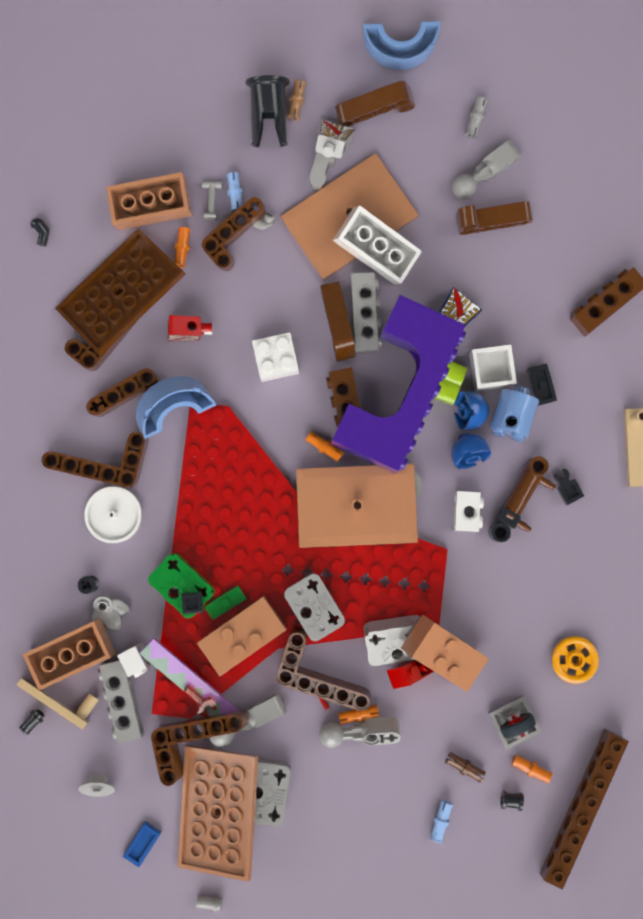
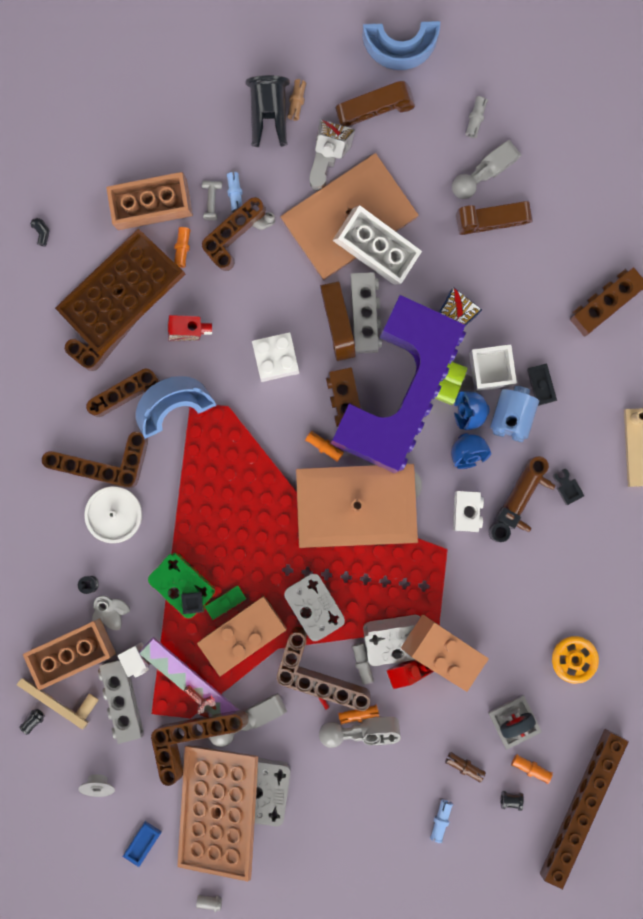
(362, 663): none -> light grey pin

